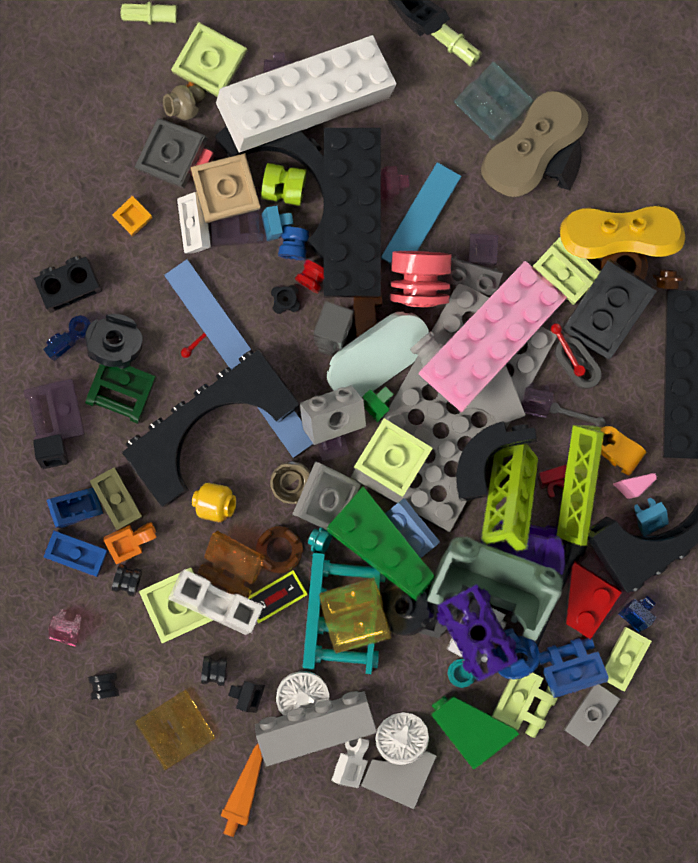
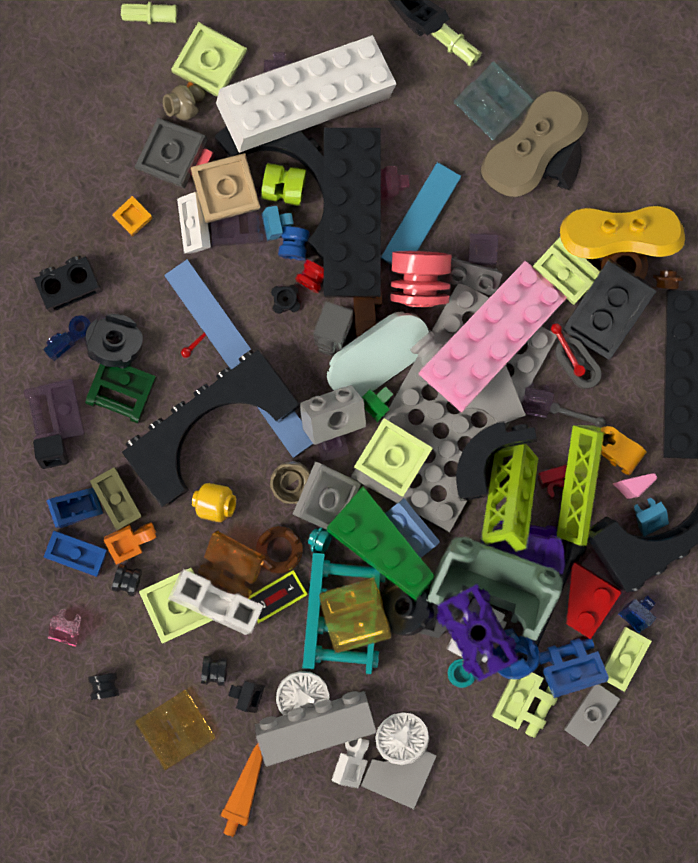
(471, 730): green slope -> none

